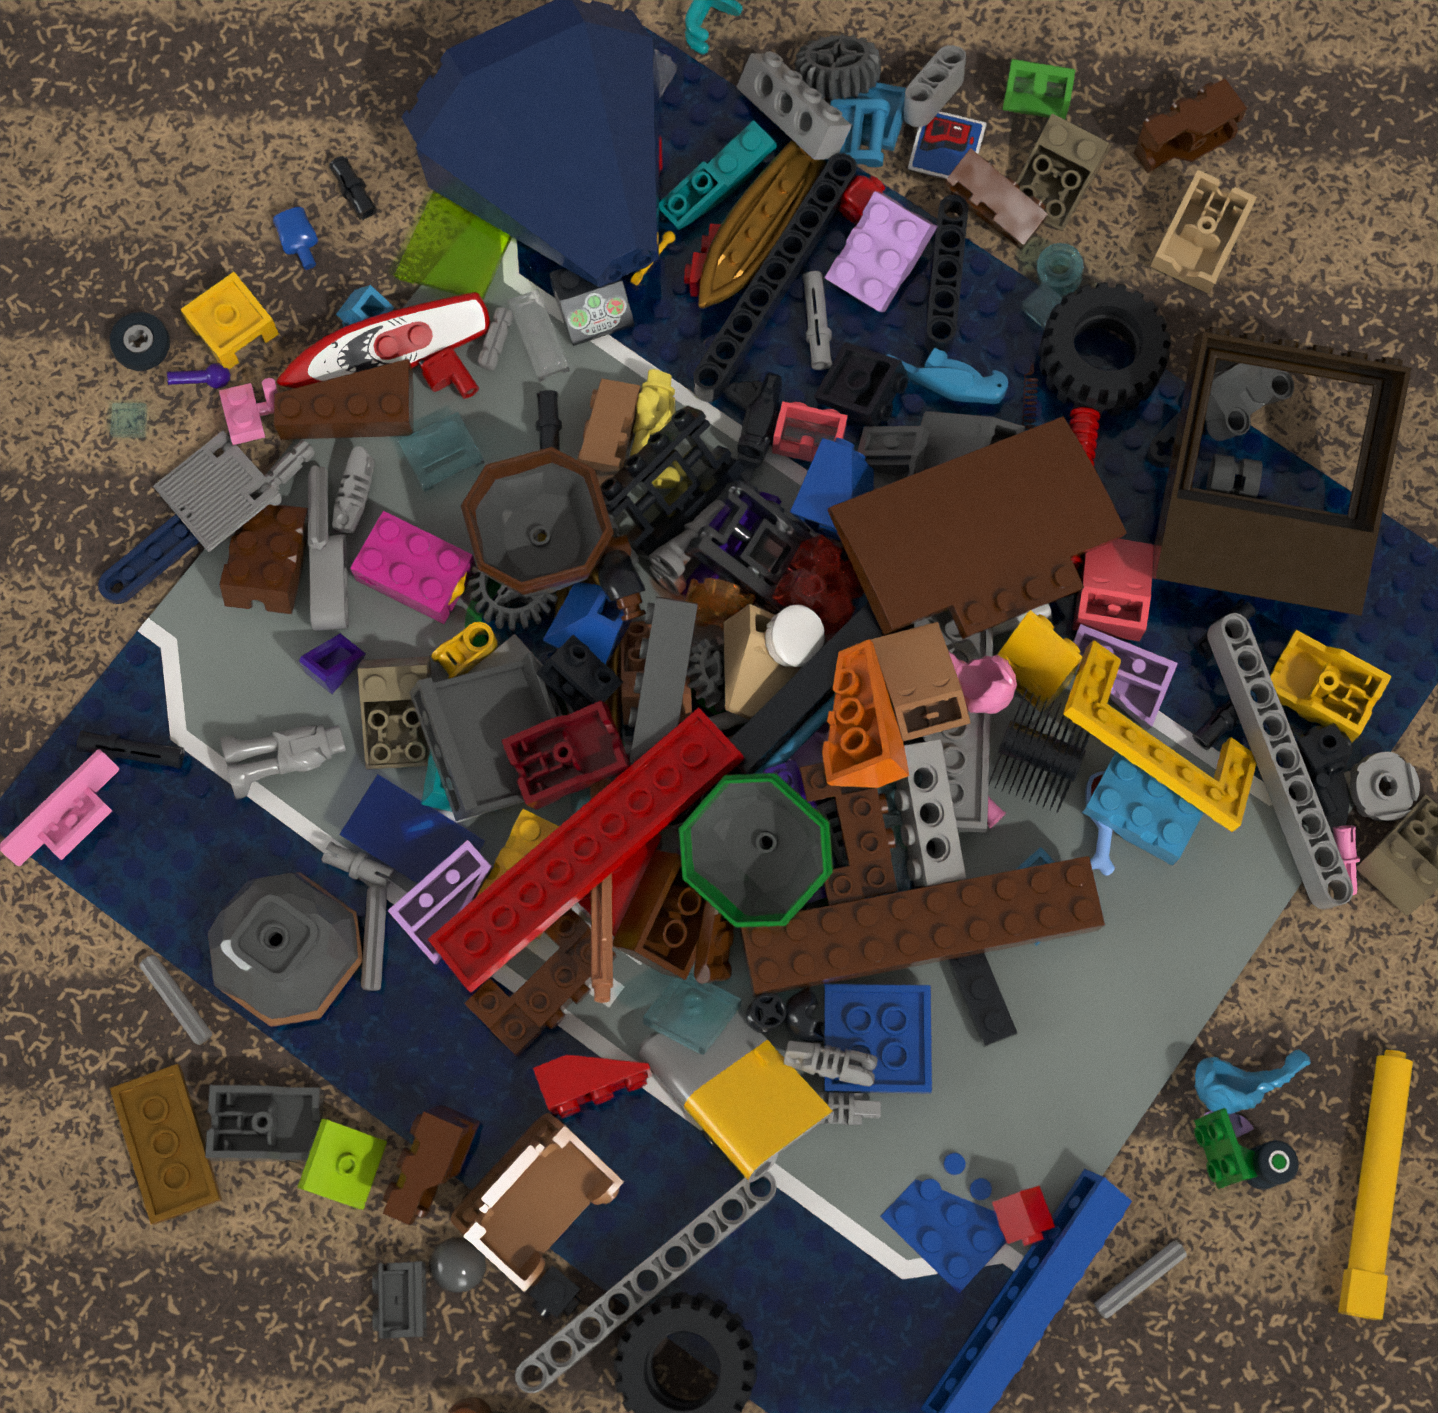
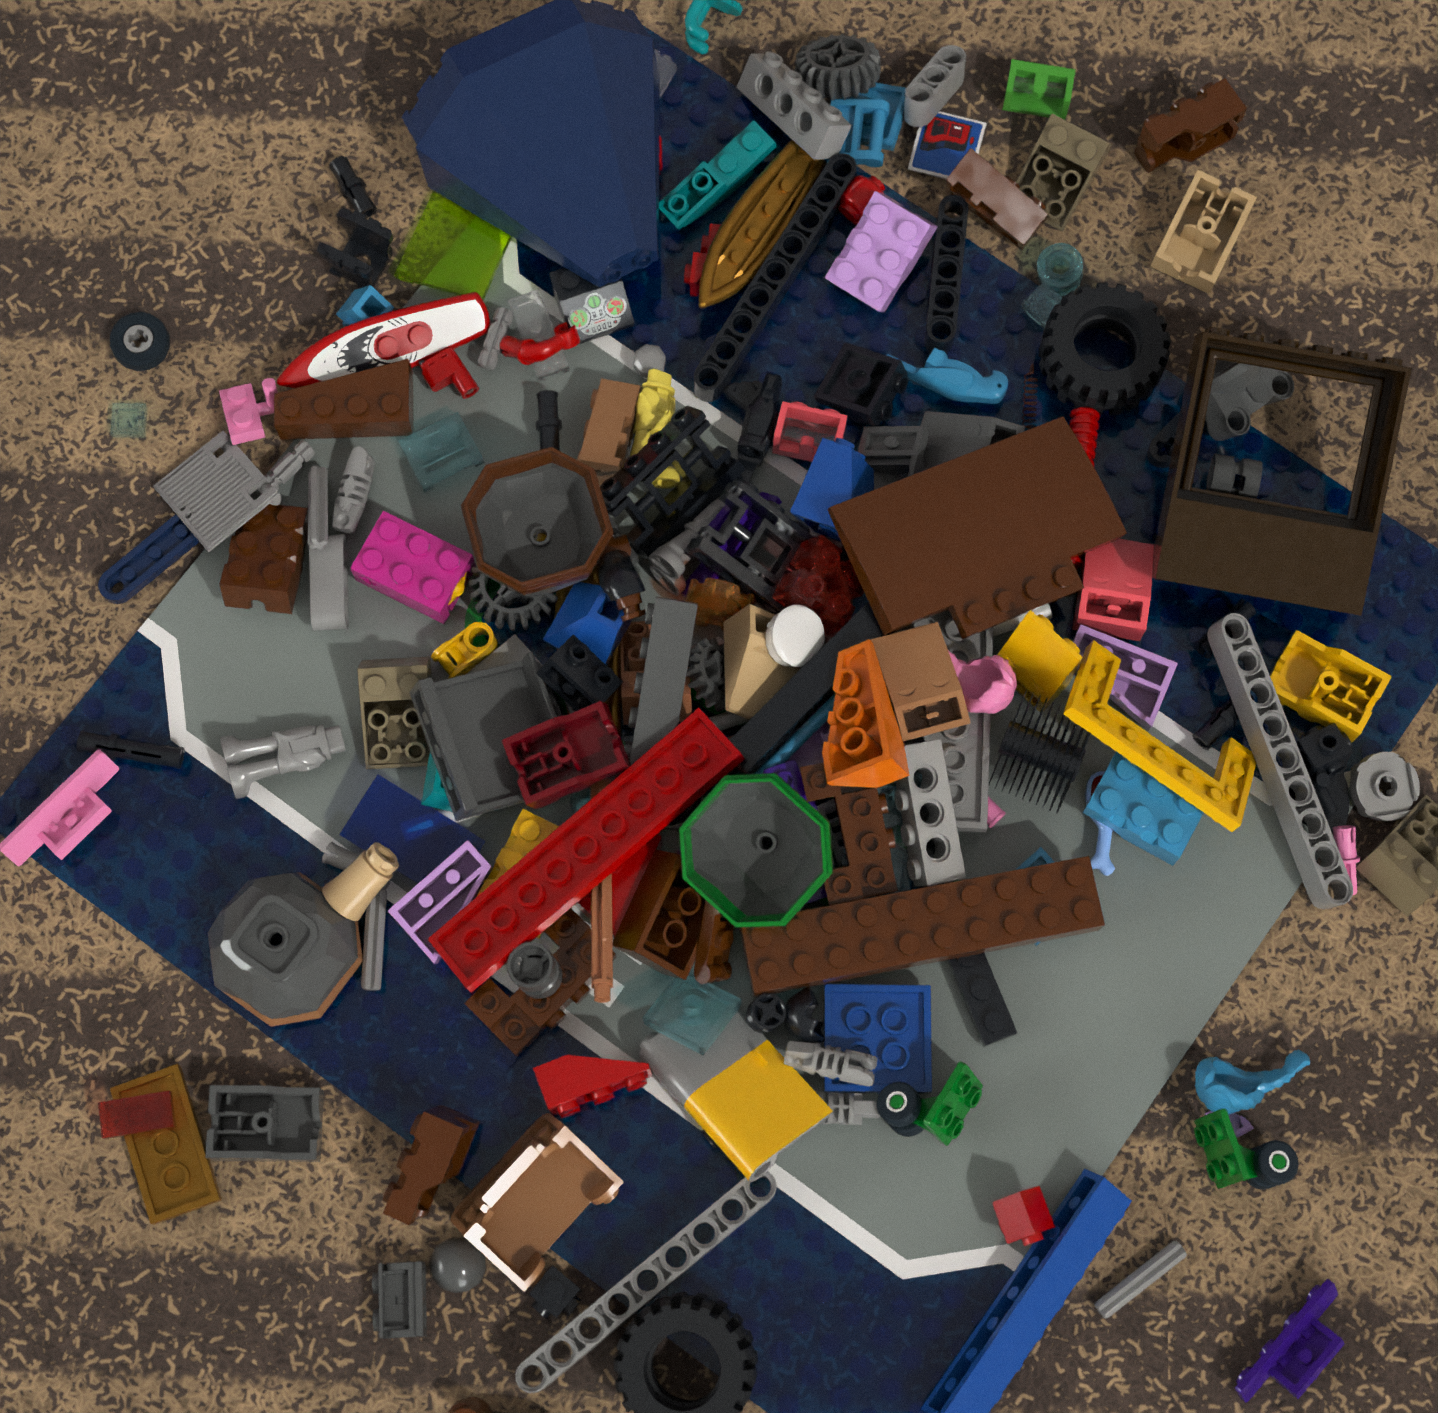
(136, 1114): none -> clear red plate
(175, 999): light grey axle -> none
(214, 375): dark purple bar -> none
(228, 319): yellow panel -> none
(296, 234): blue piece -> none
(332, 662): dark purple slope -> none
(342, 1164): lime plate -> none
(361, 881): none -> tan plant
(365, 239): none -> black piece
(530, 351): none -> red piece
(534, 970): none -> dark grey wheel
(649, 358): none -> light grey tile
(668, 237): yellow hinge -> none
(819, 354): light grey pin -> none
(940, 1114): none -> green plate
(946, 1229): blue plate -> none
(1298, 1351): none -> dark purple bracket
(1364, 1279): yellow brick -> none

